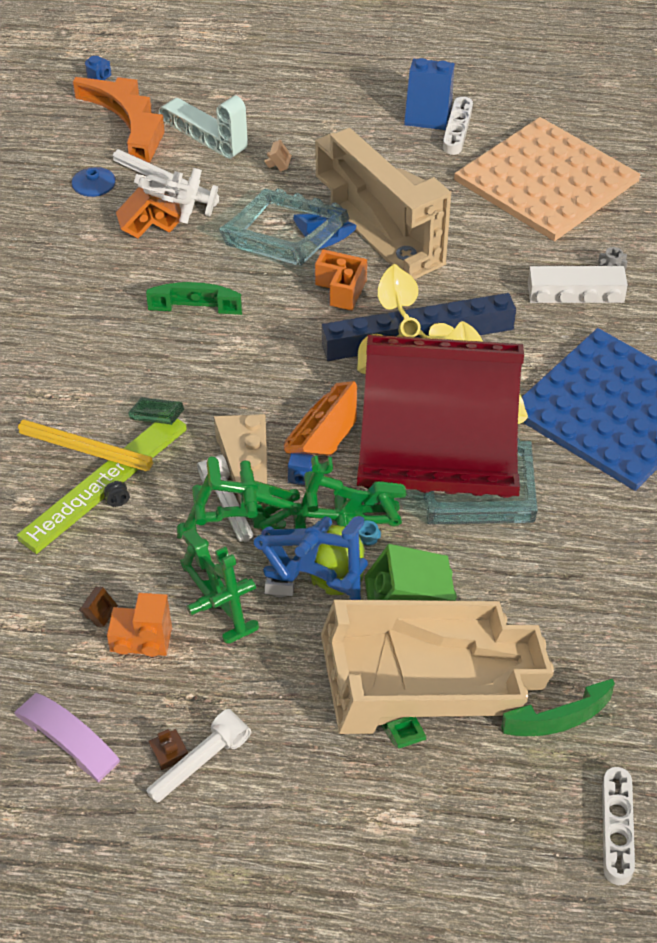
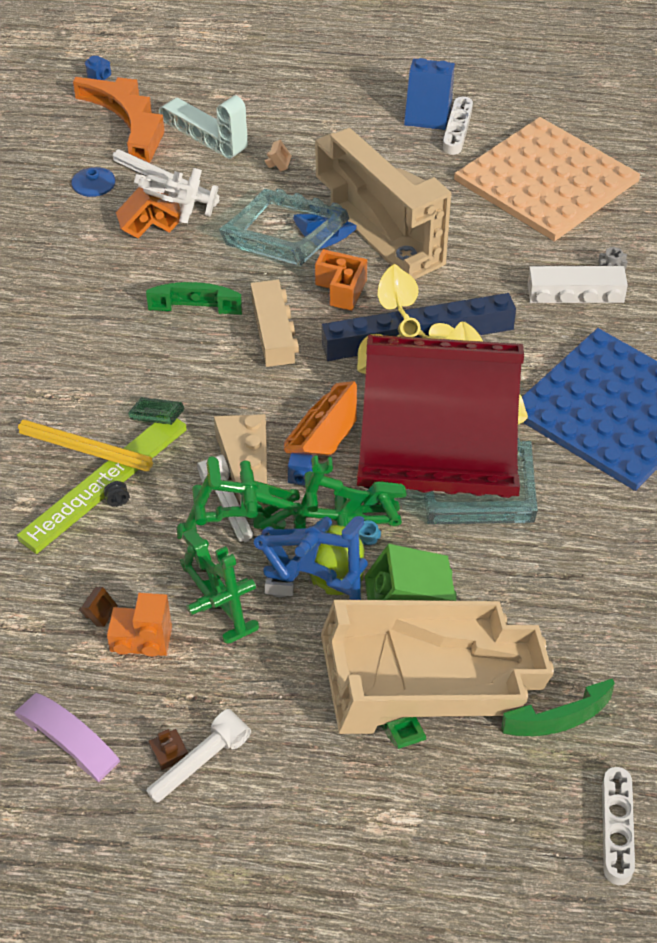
(273, 323): none -> tan brick

